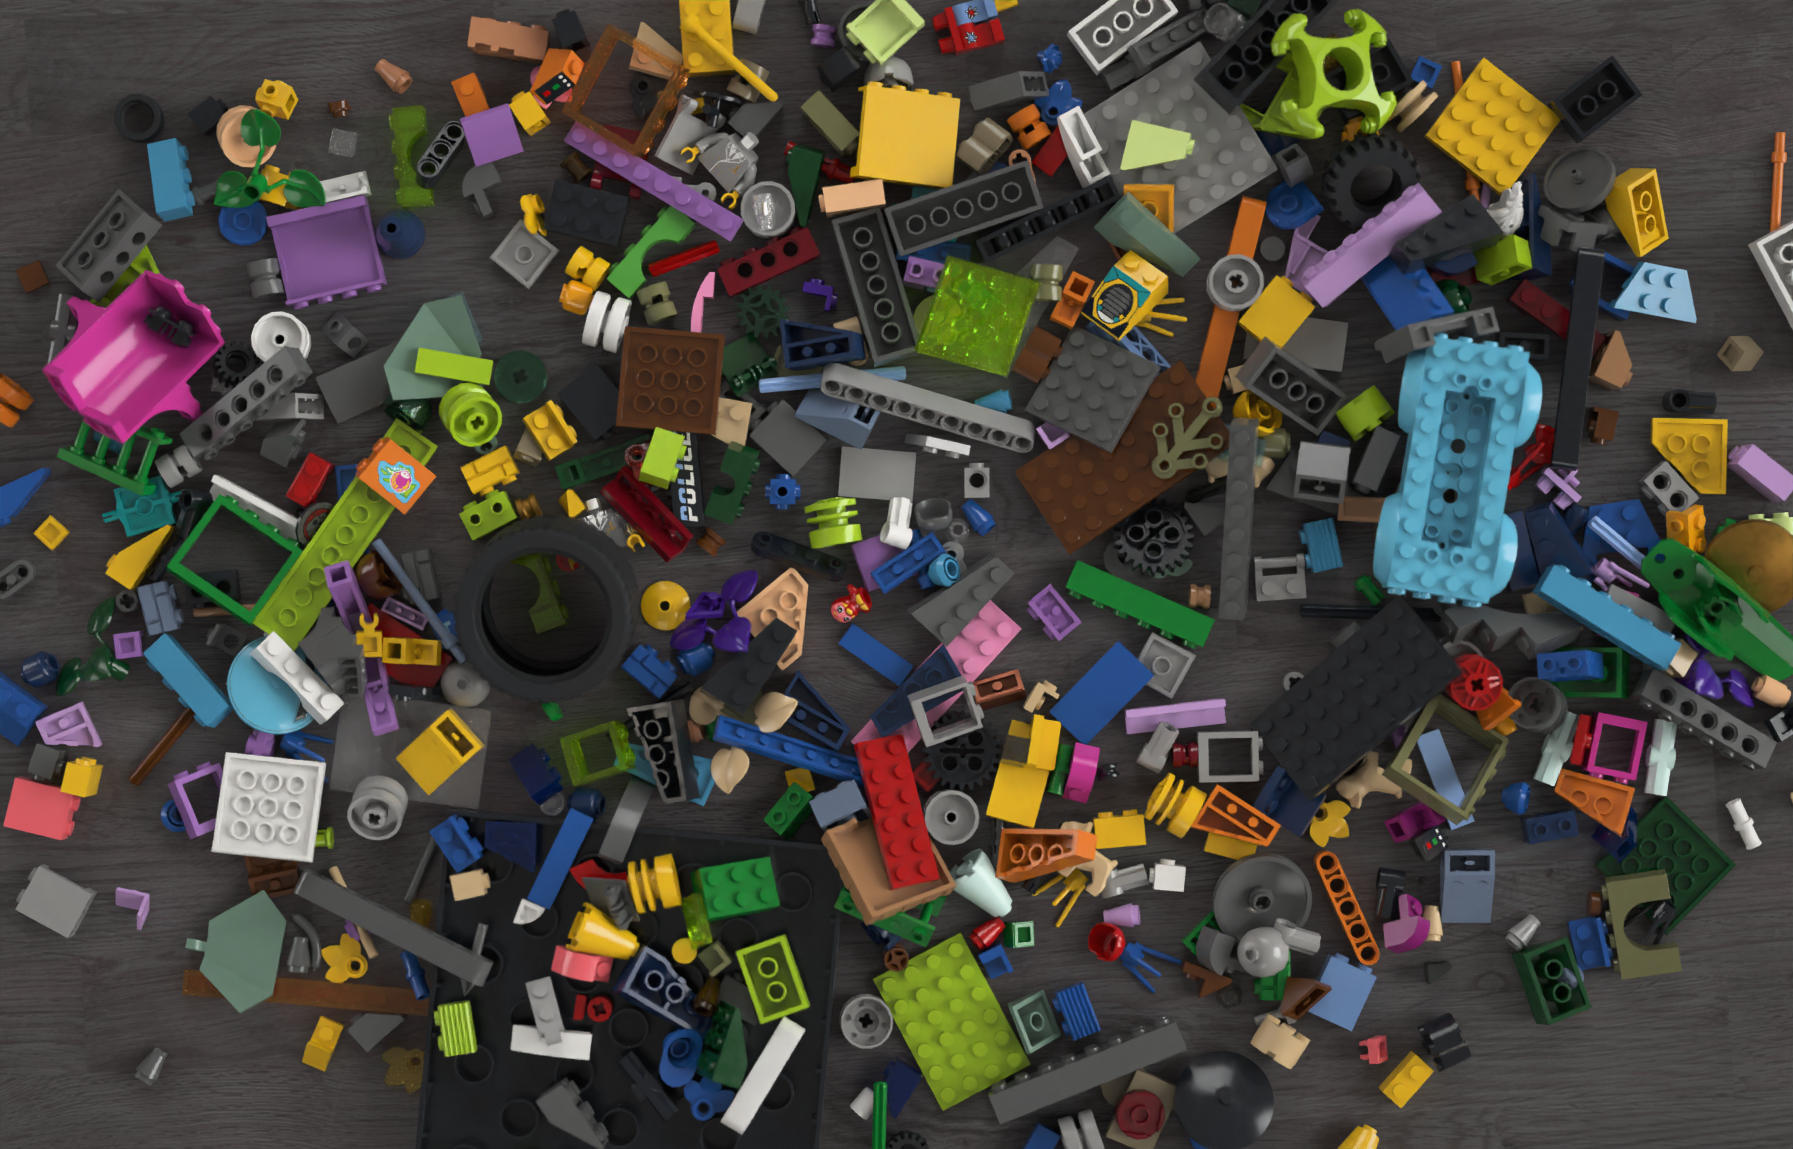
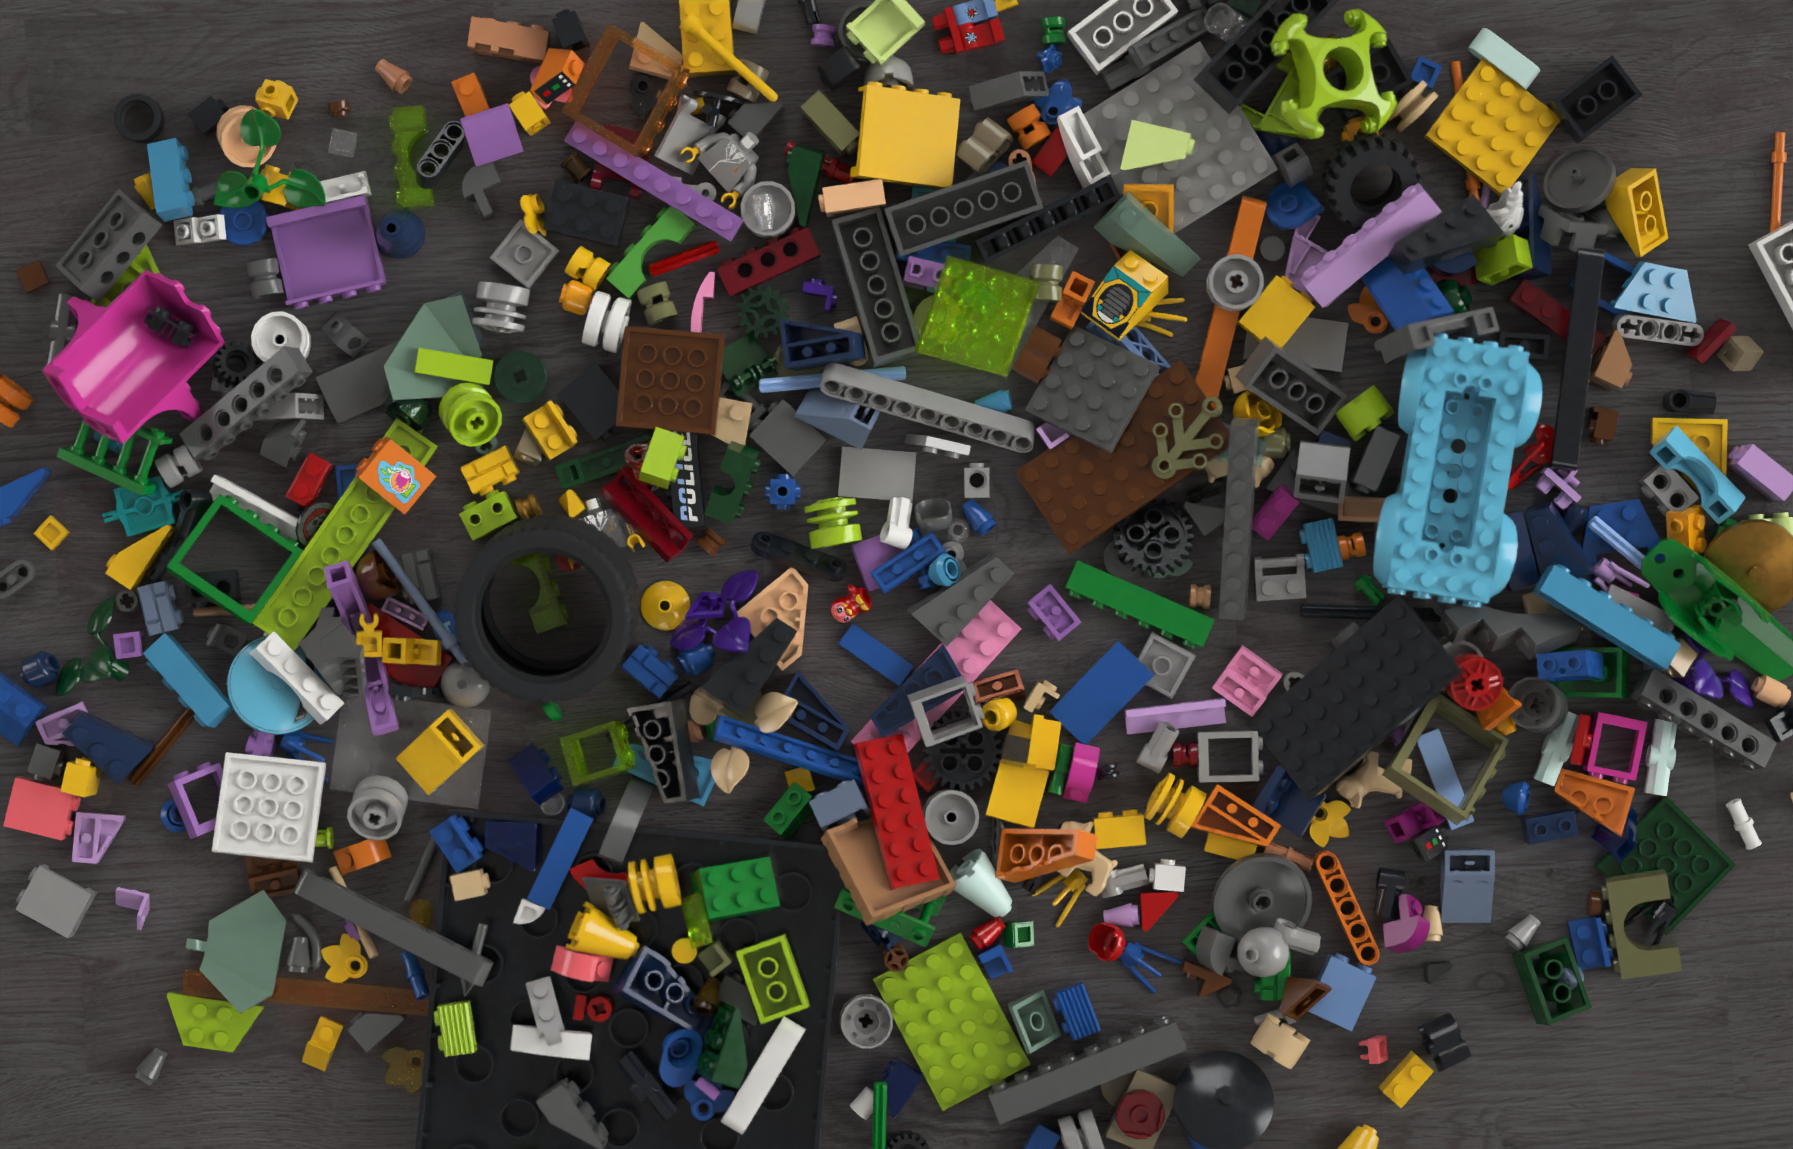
(94, 835): none -> lavender wing
(106, 745): none -> dark blue wedge
(144, 187): none -> yellow cone
(199, 230): none -> white slope
(210, 1021): none -> lime wing
(361, 855): none -> orange brick
(501, 307): none -> light grey wheel
(707, 1088): none -> medium lavender tile
(998, 713): none -> yellow head
(1054, 31): none -> green wheel
(1153, 905): none -> red slope
(1247, 680): none -> bright pink slope
(1274, 511): none -> magenta brick
(1303, 861): none -> nougat pin
(1351, 545): none -> orange wheel
(1366, 310): none -> orange plate
(1504, 57): none -> light aqua beam
(1657, 331): none -> light grey beam
(1712, 340): none -> dark red tile
(1717, 492): none -> medium azure arch

